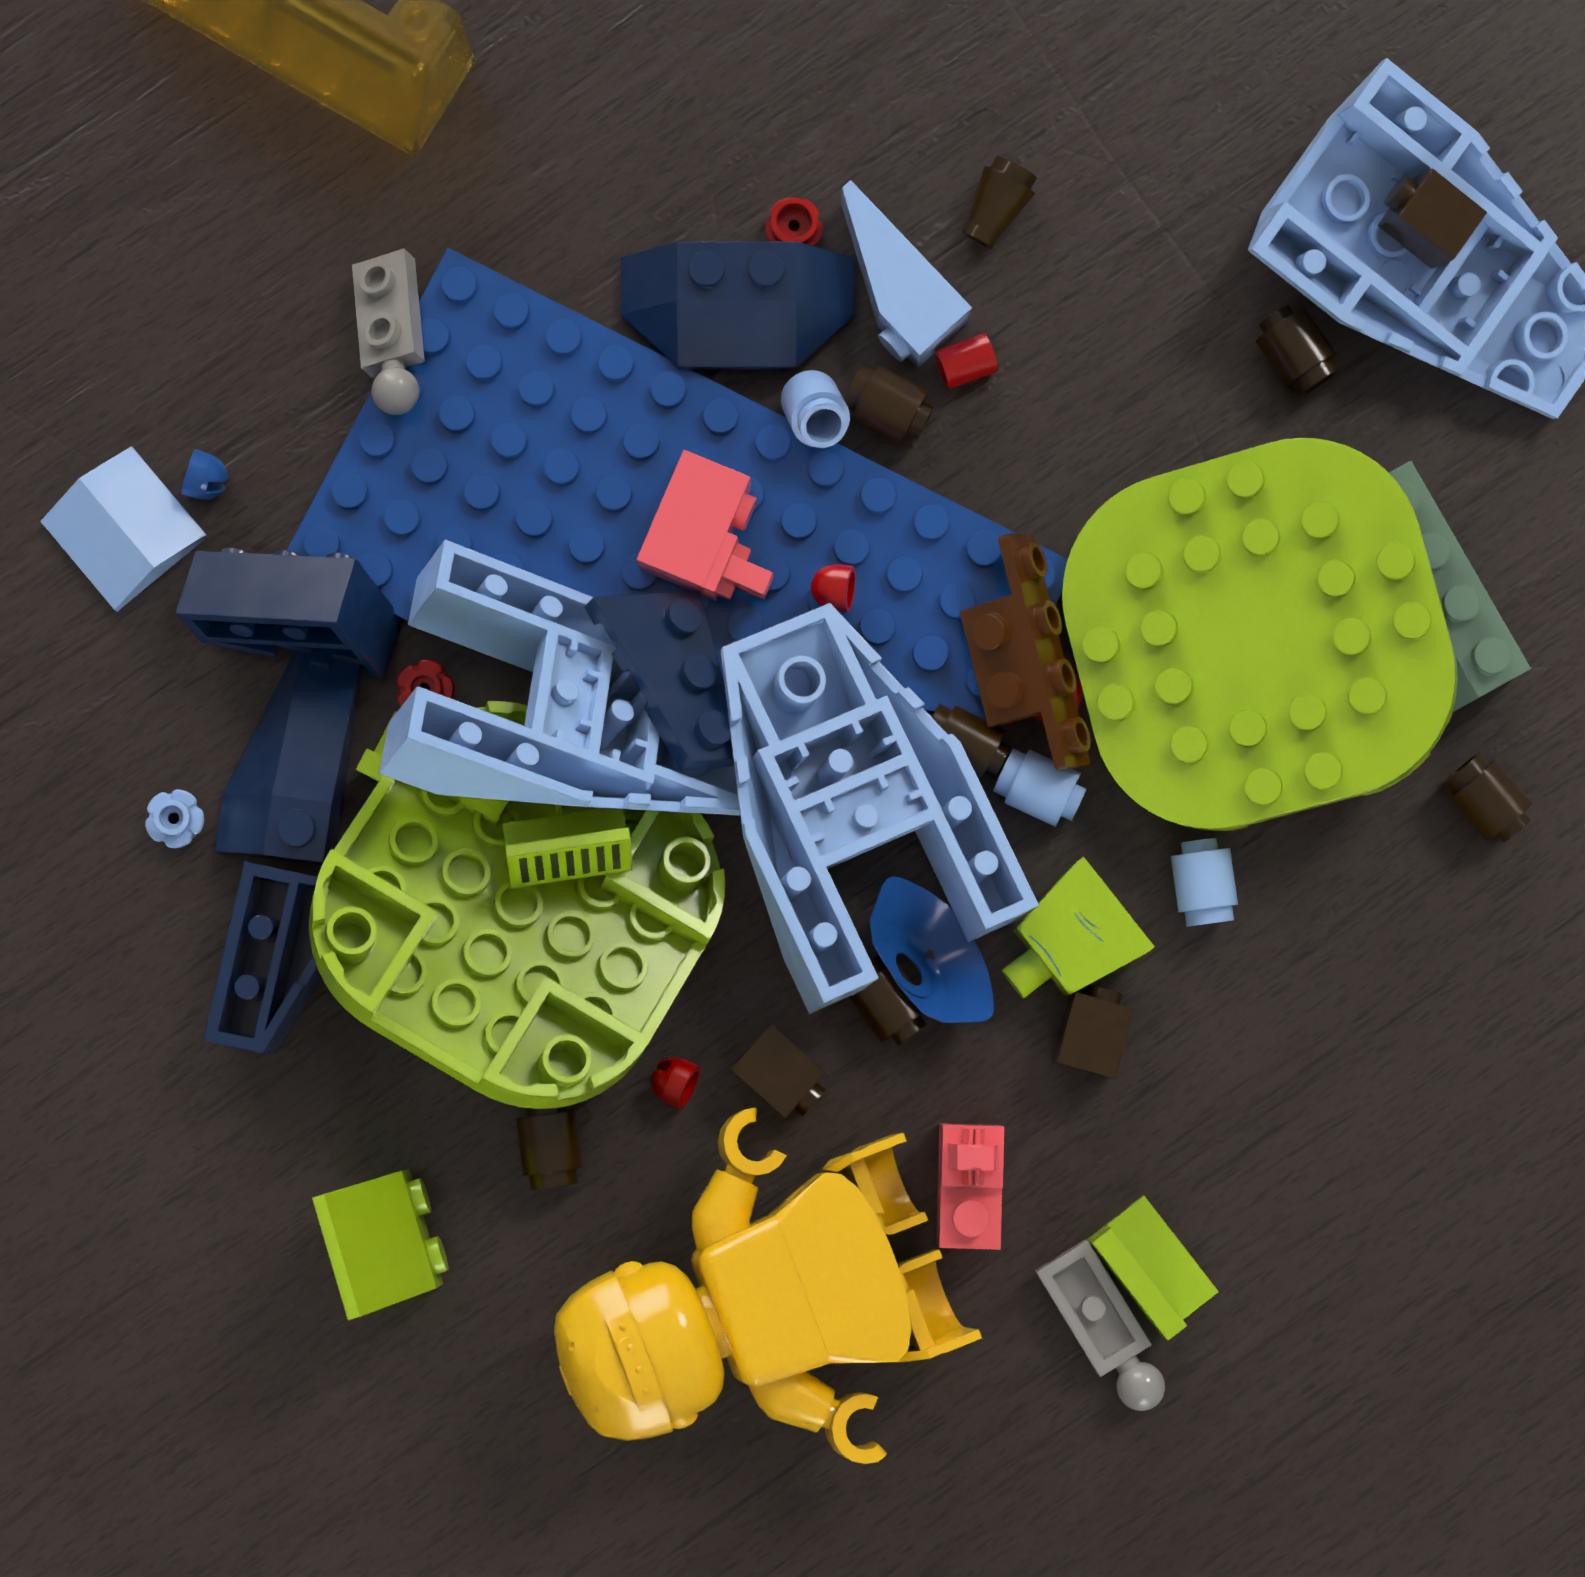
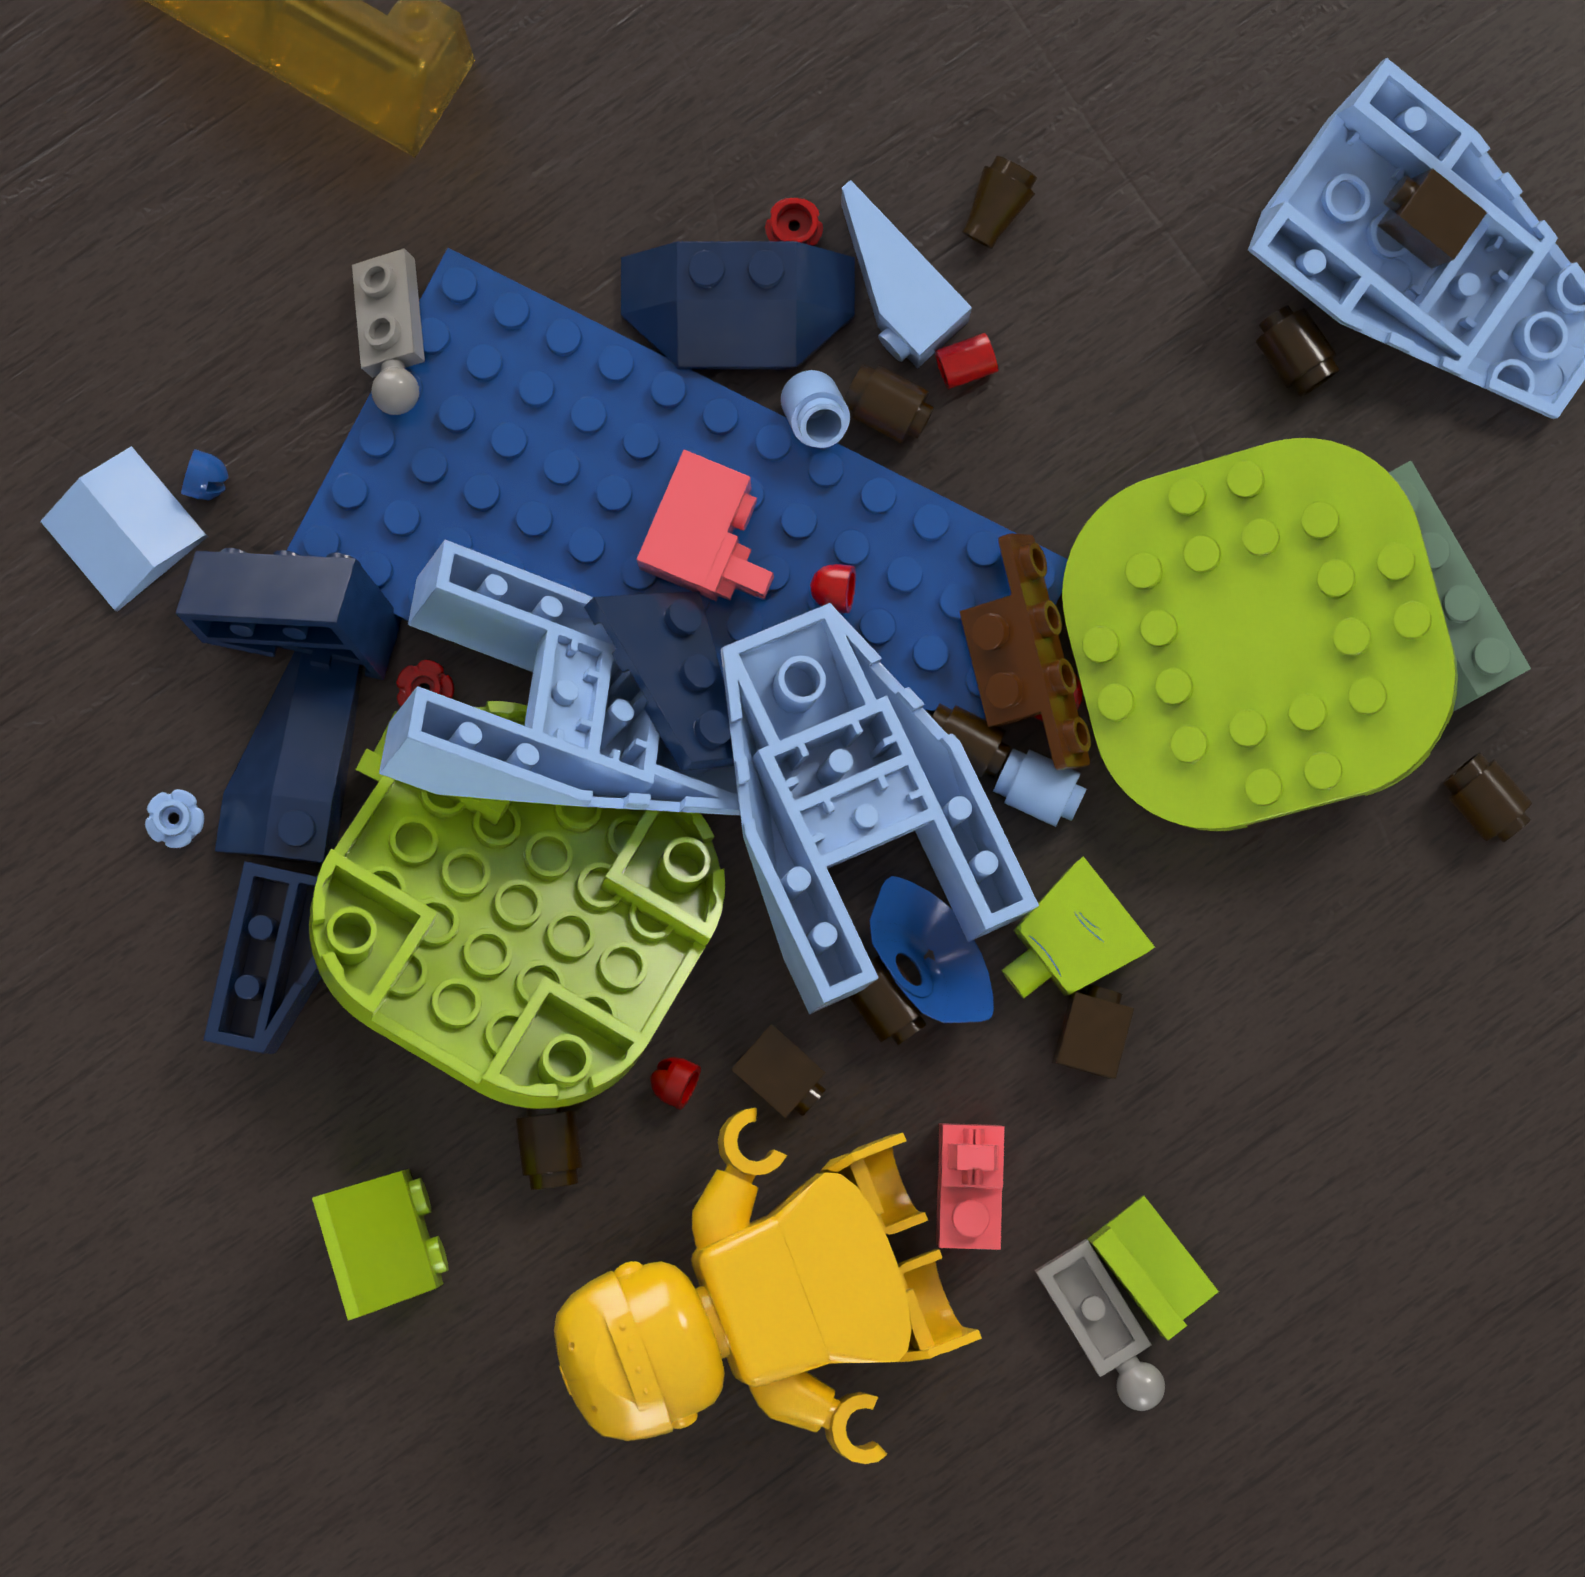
(567, 847): lime panel -> none
(1204, 882): light blue brick -> none

